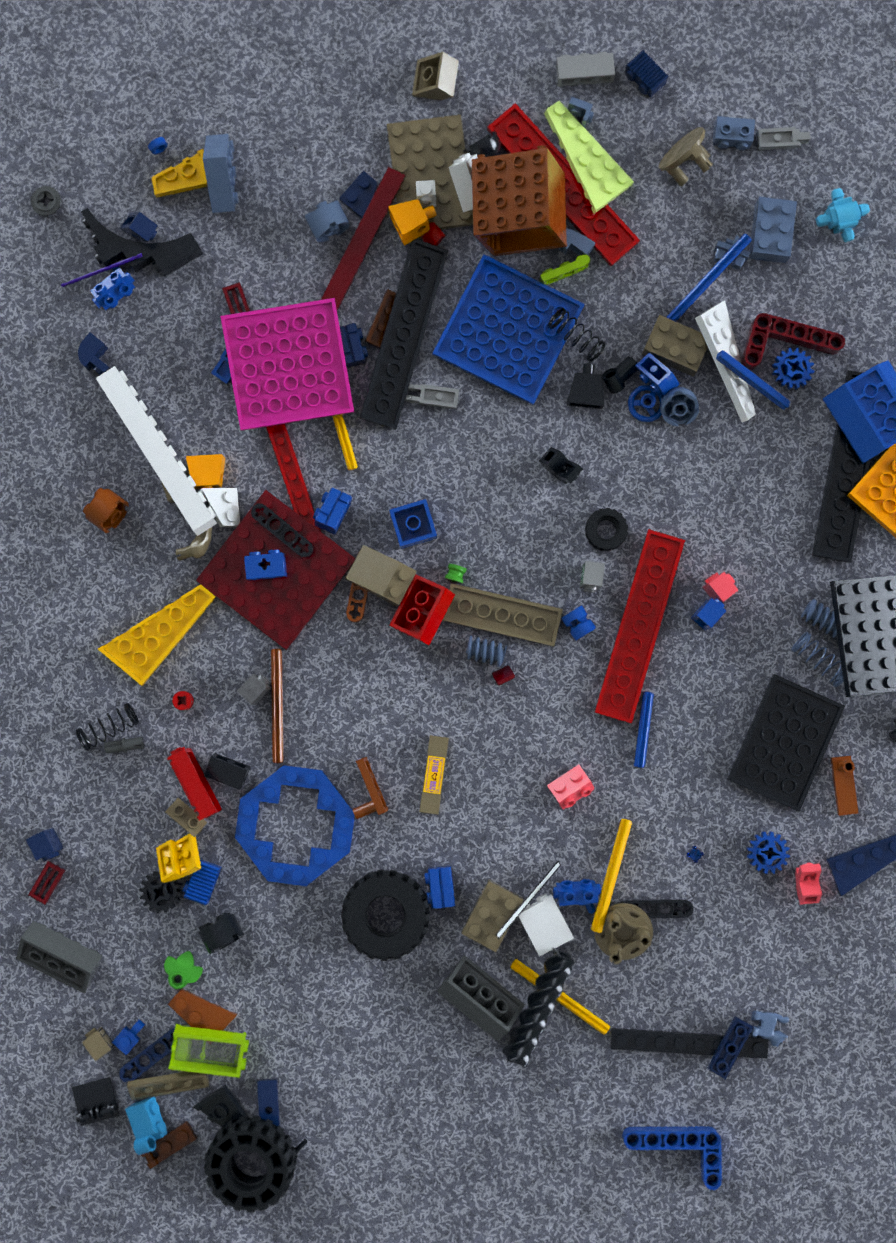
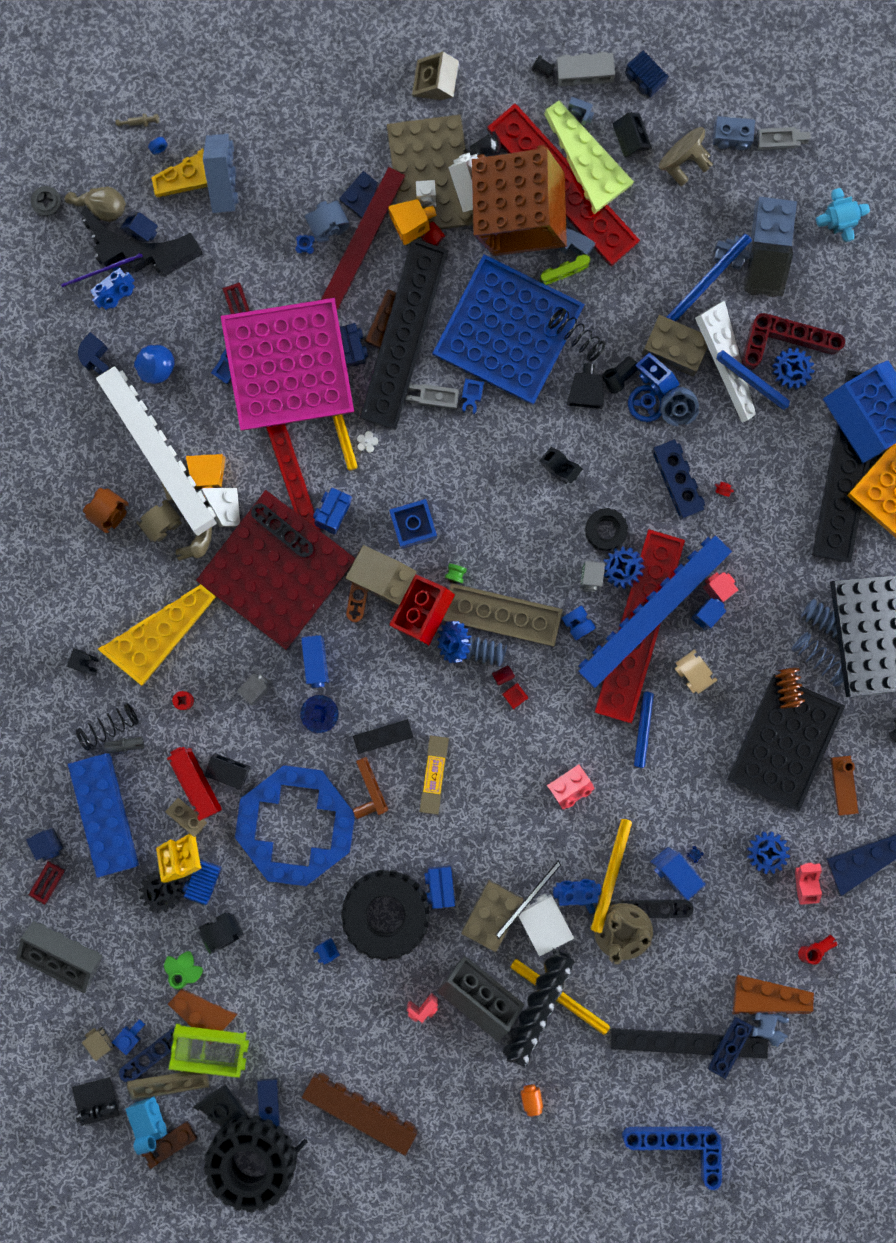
(80, 661): none -> black hinge
(102, 202): none -> dark tan hair
(103, 815): none -> blue brick
(139, 120): none -> dark tan piece
(154, 364): none -> blue piece
(158, 521): none -> dark tan brick
(275, 570): blue brick -> none
(277, 705): dark orange axle -> none
(301, 239): none -> blue plate
(315, 661): none -> blue brick
(319, 714): none -> clear blue tile
(327, 951): none -> blue tile
(360, 1113): none -> reddish brown brick
(367, 442): none -> white plant
(383, 736): none -> black plate
(427, 1009): none -> coral bracket
(454, 641): none -> blue gear
(472, 392): none -> blue plate
(515, 696): none -> red tile
(532, 1100): none -> orange brick
(543, 67): none -> black bush
(616, 570): none -> blue gear
(631, 134): none -> black panel
(657, 608): none -> blue brick
(674, 450): none -> dark blue brick
(677, 873): none -> blue brick
(695, 672): none -> tan brick
(724, 489): none -> red plate
(761, 996): none -> dark orange wing
(768, 269): none -> clear smoke brick
(789, 688): none -> dark orange piece
(817, 949): none -> red pin

